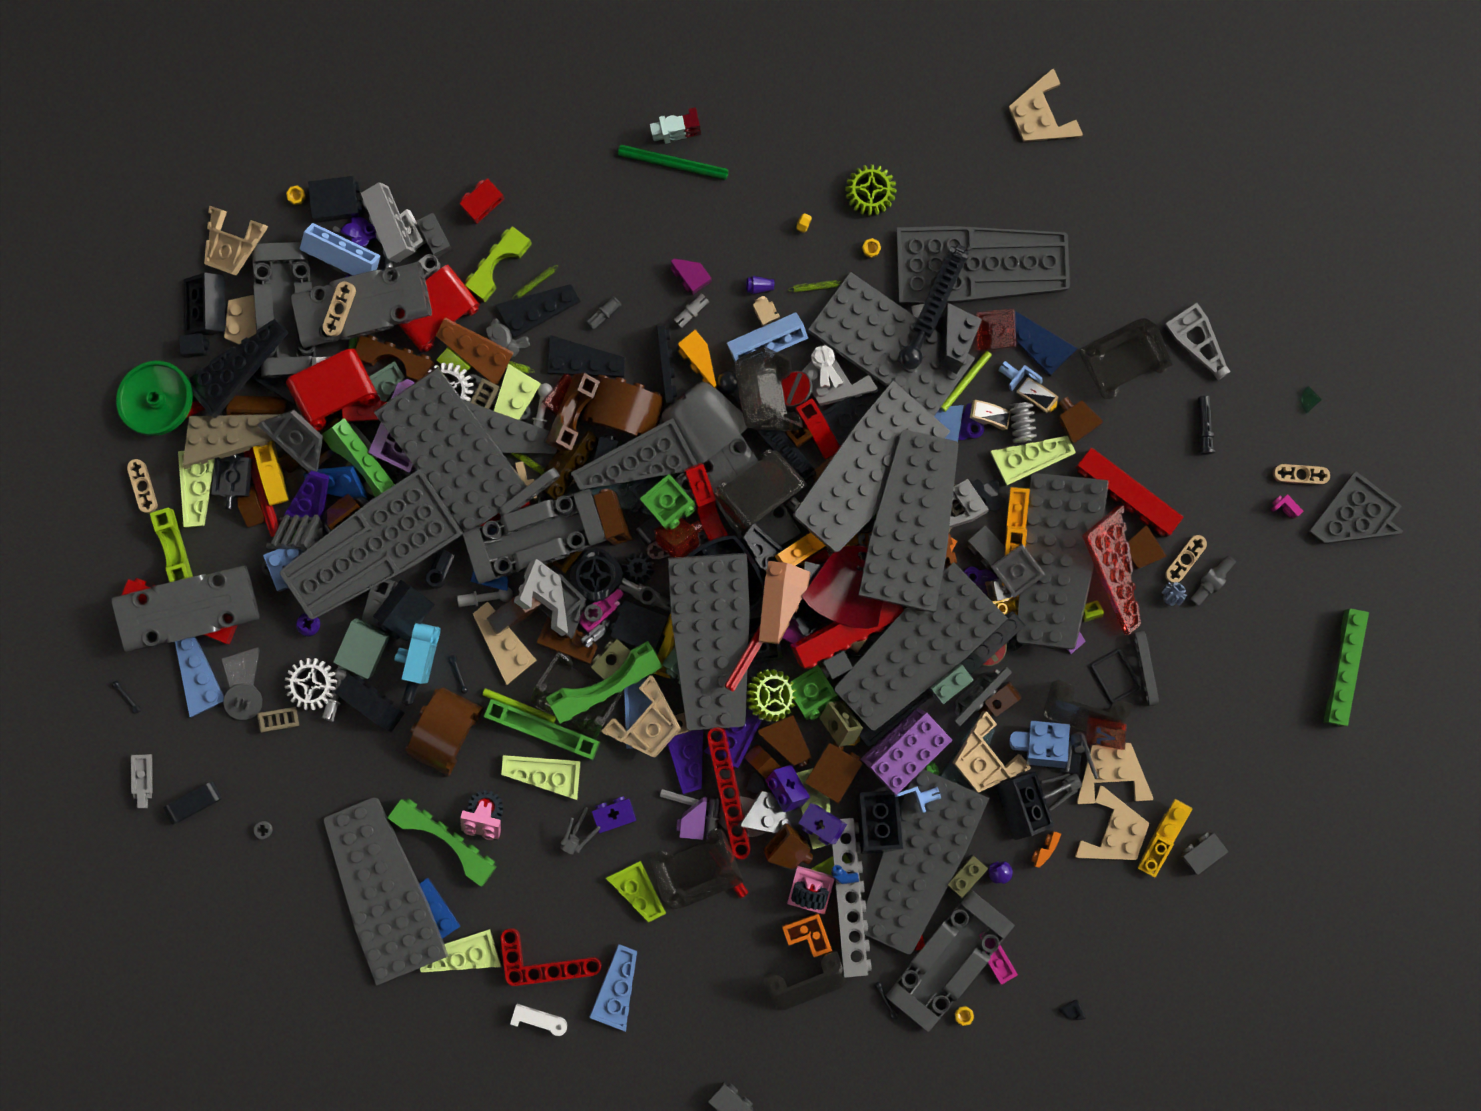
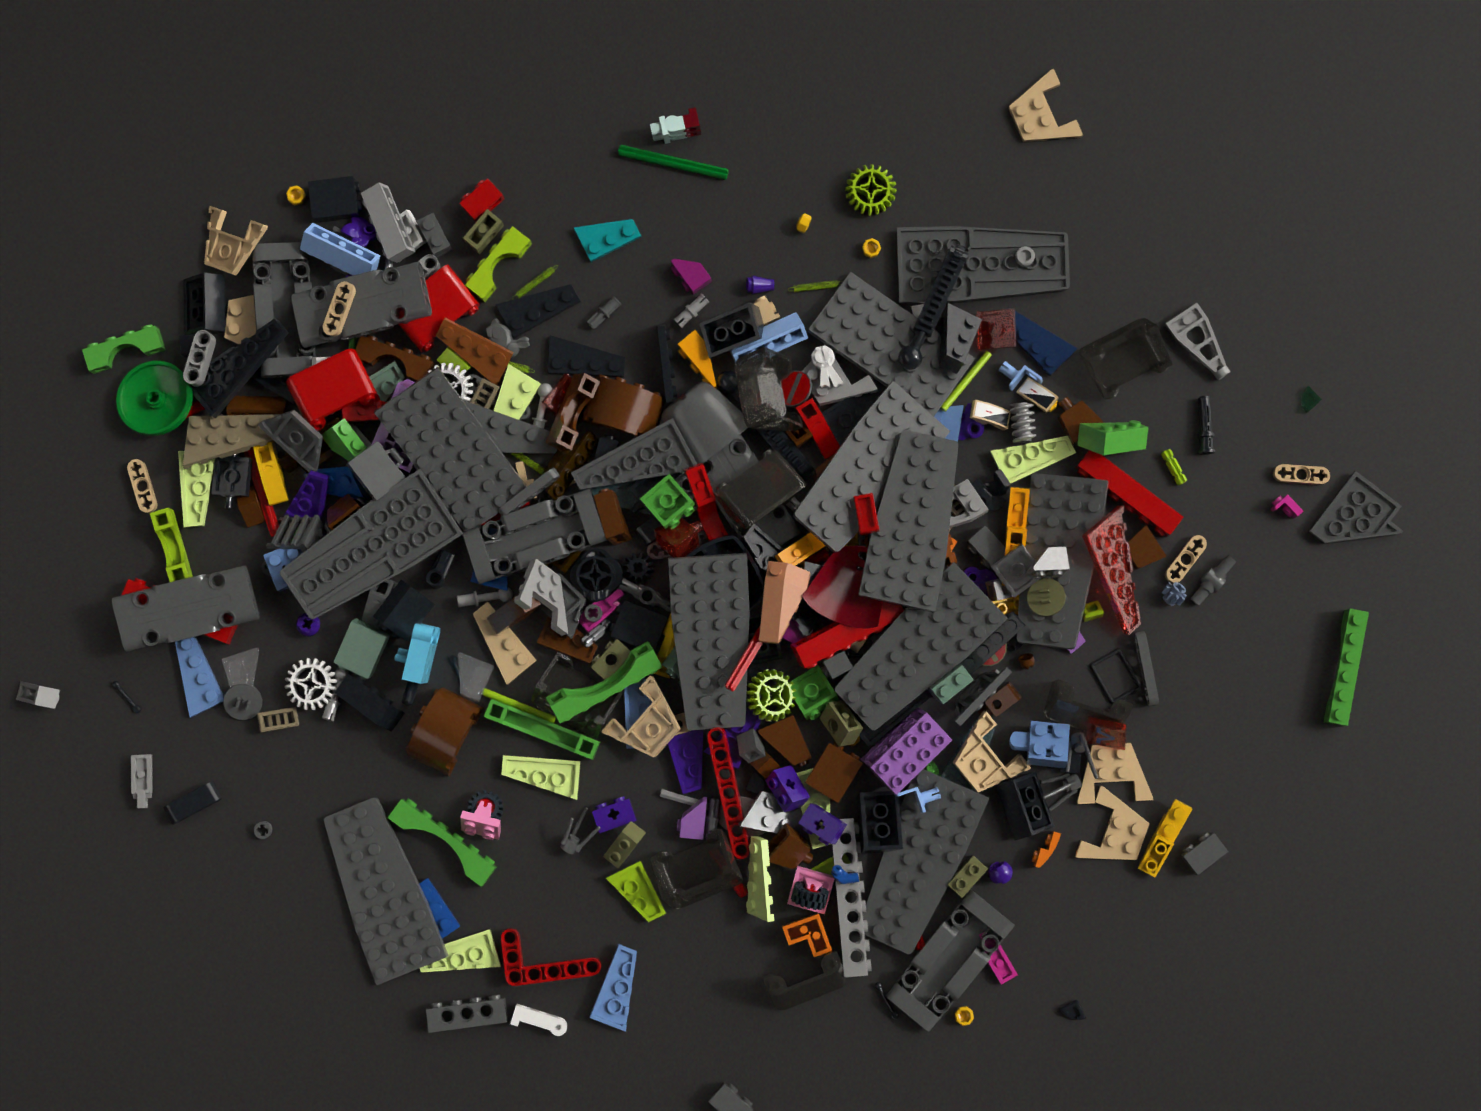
(38, 695): none -> light grey slope
(100, 356): none -> bright green arch
(196, 349): none -> light grey beam
(377, 470): none -> dark grey piece
(438, 1023): none -> dark grey brick
(473, 676): none -> clear wing
(483, 231): none -> olive brick
(606, 237): none -> teal wing
(624, 844): none -> olive brick
(732, 329): none -> black slope
(750, 745): none -> dark grey panel
(759, 879): none -> yellowish green wing
(866, 513): none -> red tile
(1001, 482): none -> black tile
(1025, 256): none -> light grey tile
(1026, 660): none -> reddish brown hinge
(1046, 597): none -> olive piece
(1051, 562): none -> slope
(1113, 437): none -> bright green wedge
(1174, 467): none -> lime axle

